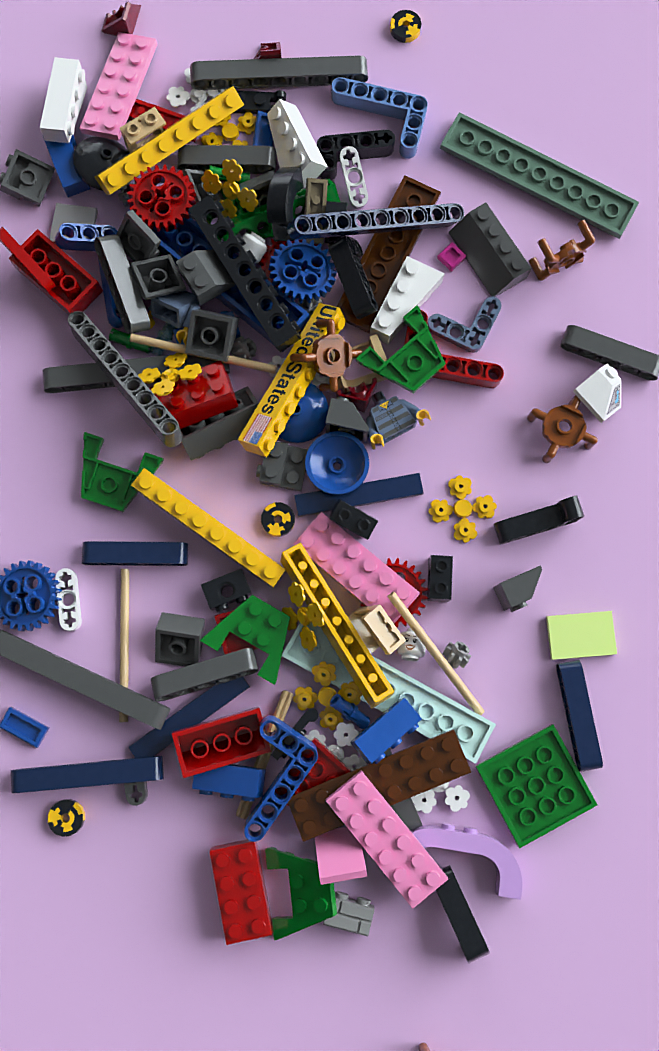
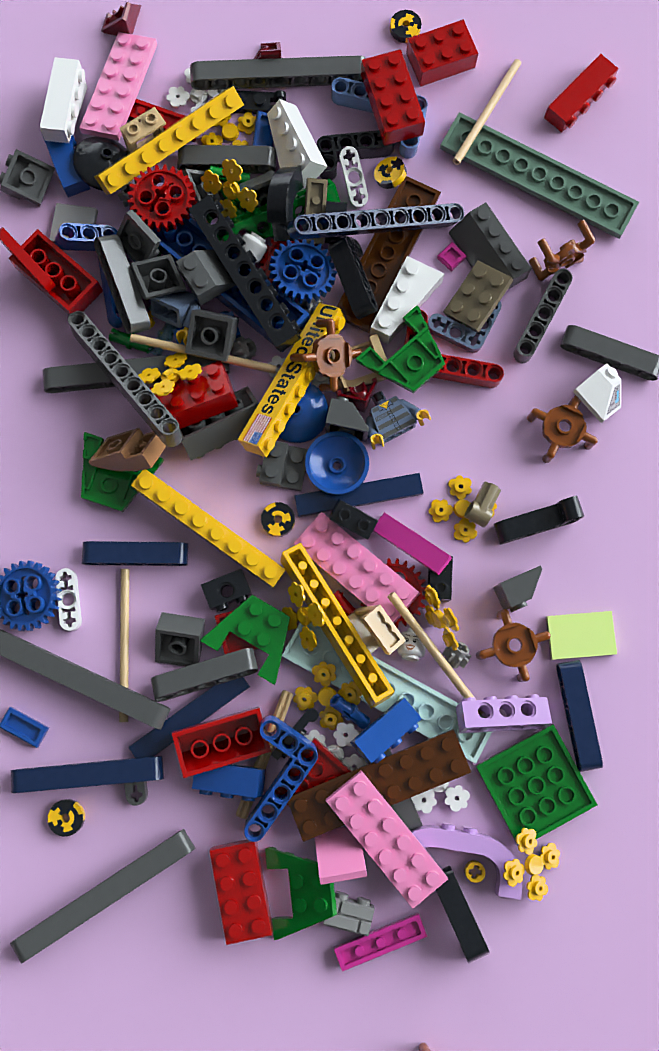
(102, 896): none -> dark grey beam
(128, 451): none -> medium nougat slope
(344, 603): none -> red pin
(380, 942): none -> dark pink plate
(385, 178): none -> yellow piece
(392, 97): none -> red brick
(412, 544): none -> dark pink tile
(439, 619): none -> yellow plant
(442, 52): none -> red brick
(471, 722): none -> lavender brick
(478, 296): none -> dark tan plate
(478, 877): none -> yellow bush
(481, 508): none -> dark tan piece
(486, 112): none -> tan piece
(502, 651): none -> dark orange plate
(533, 864): none -> yellow plant
(546, 307): none -> dark grey beam
(580, 93): none -> red brick

